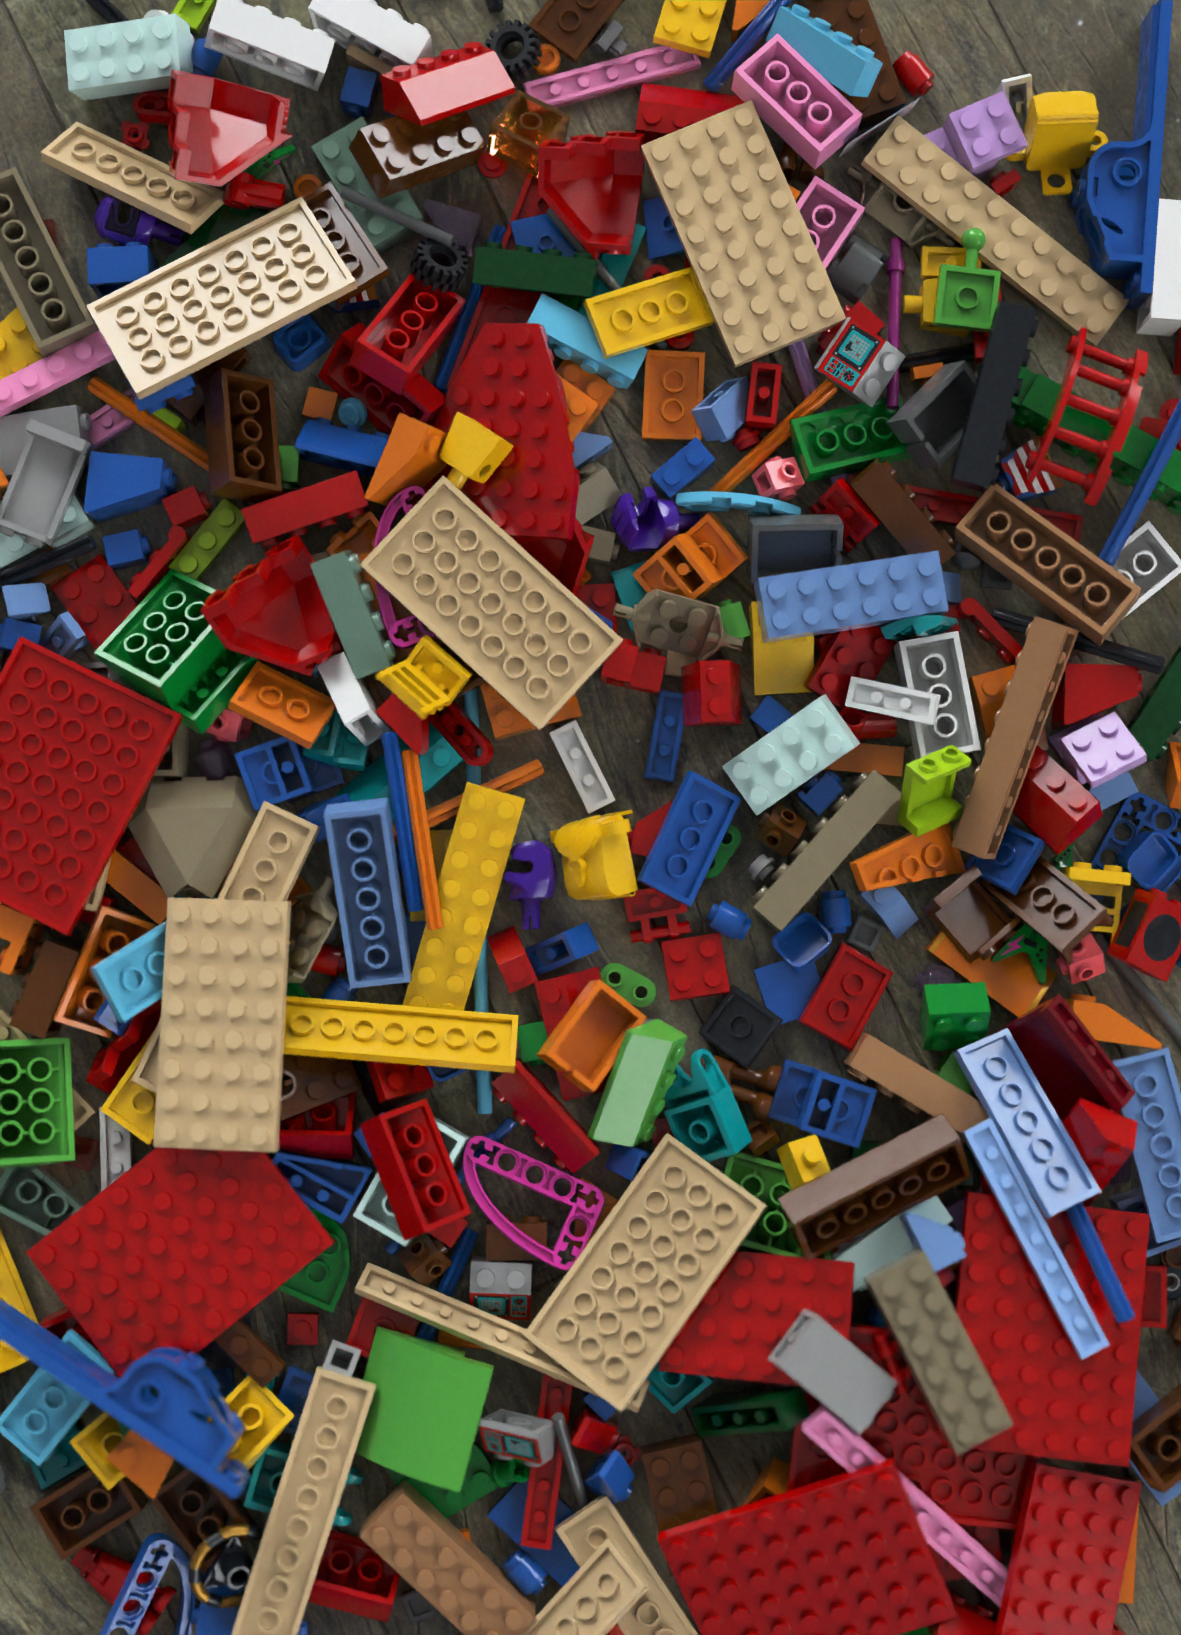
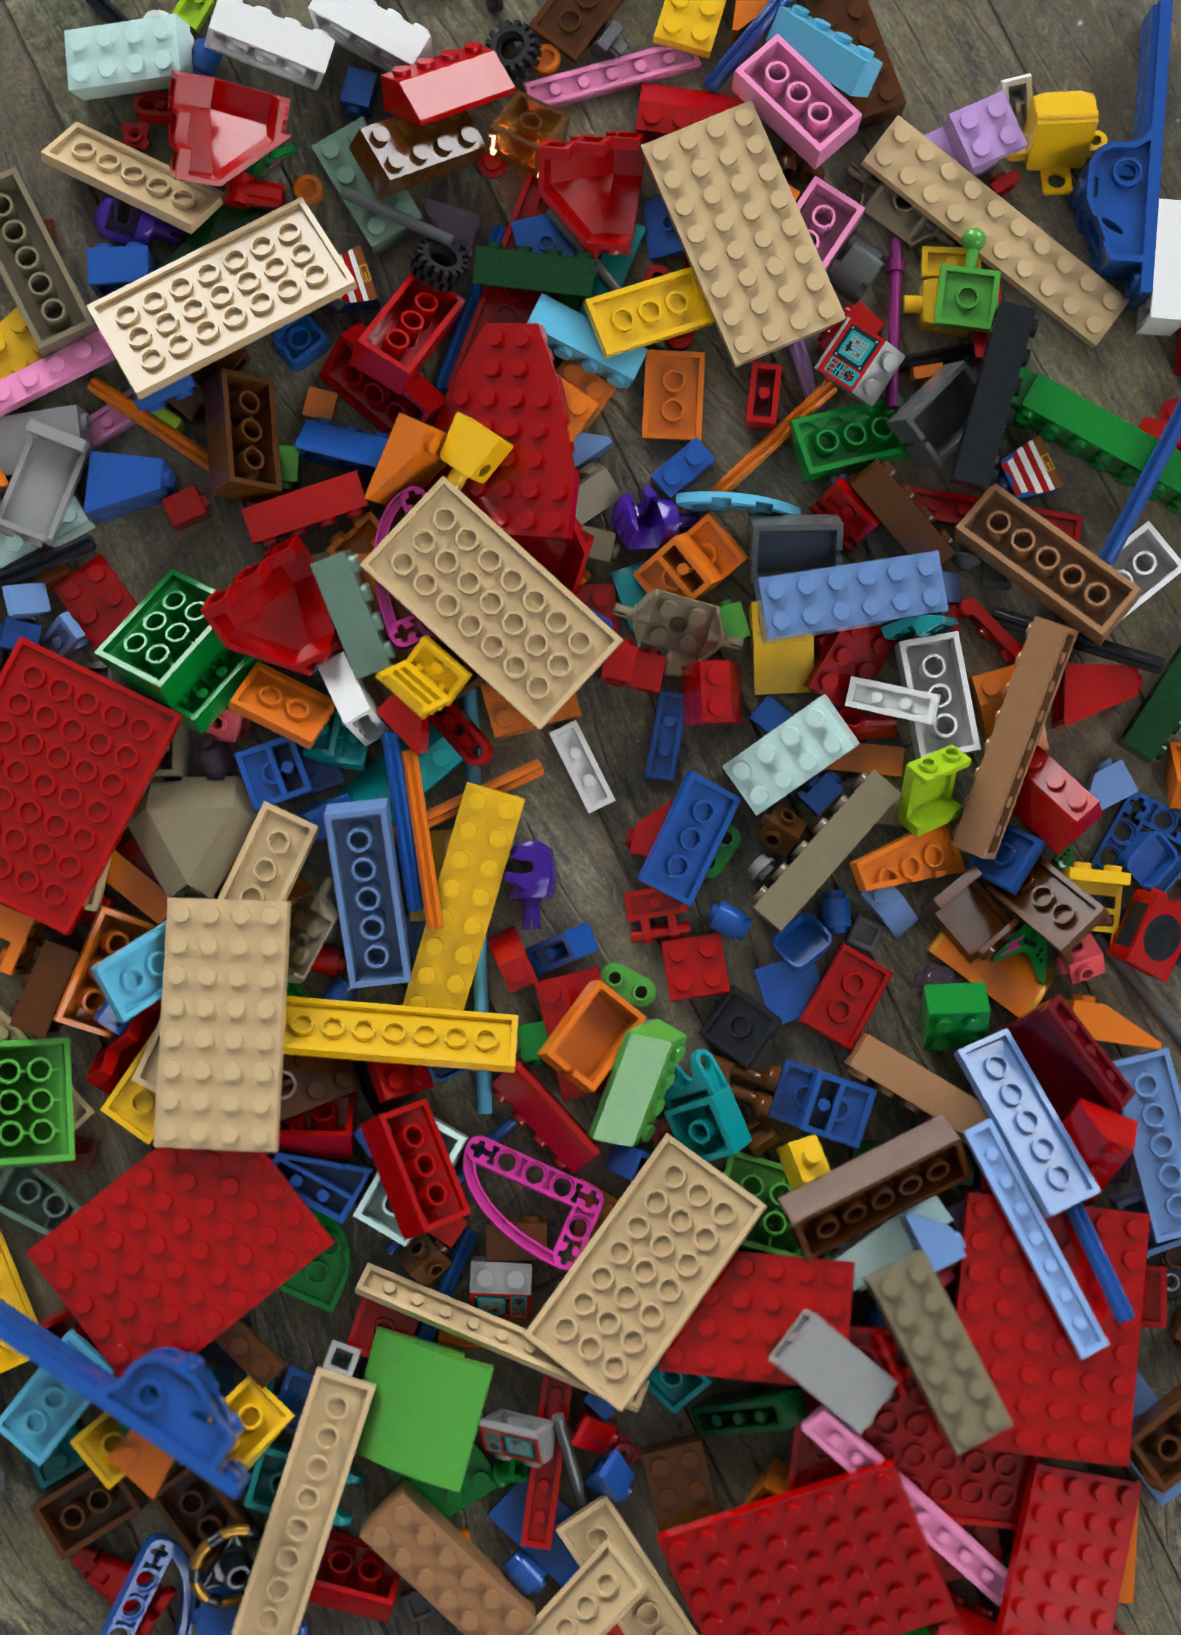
(115, 1150): white plate -> none
(126, 549): blue brick -> none
(160, 559): red plate -> none
(209, 540): lime plate -> none
(303, 1328): red plate -> none
(347, 239): plate -> none
(352, 412): medium azure plate -> none
(363, 60): tan tile -> none
(596, 857): yellow piece -> none
(723, 410): medium blue slope -> none
(746, 439): red plate -> none
(778, 478): coral brick -> none
(878, 127): white sticker -> none
(913, 74): red brick -> none
(950, 1071): bright green brick -> none
(1097, 749): lavender bracket -> none
(1118, 418): red fence -> none

